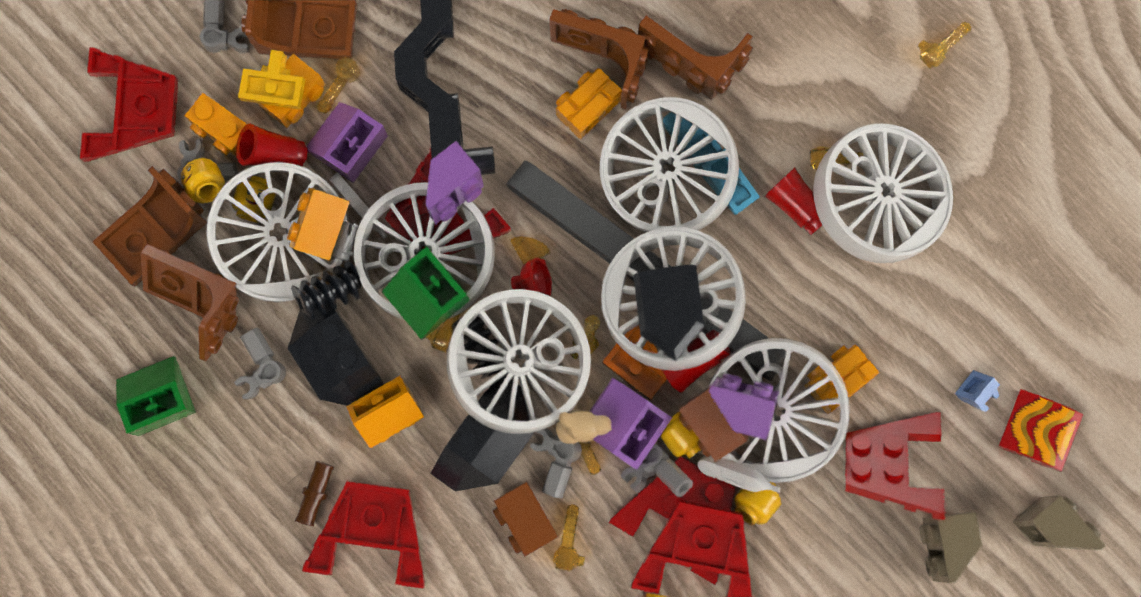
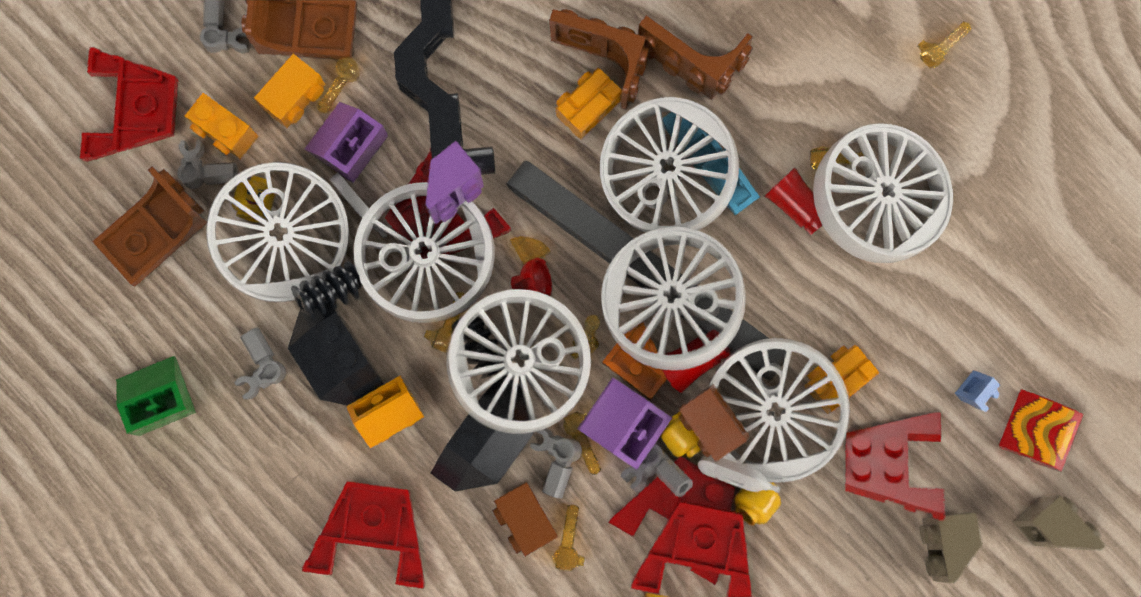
(195, 291): dark orange bracket -> none
(202, 180): yellow head -> none
(263, 146): red plant -> none
(272, 84): yellow hinge -> none
(314, 493): reddish brown pin -> none
(317, 223): light orange brick -> none
(345, 241): light grey pin -> none
(425, 293): green slope -> none
(581, 426): tan animal -> none
(669, 307): black tile -> none
(745, 406): medium lavender slope -> none

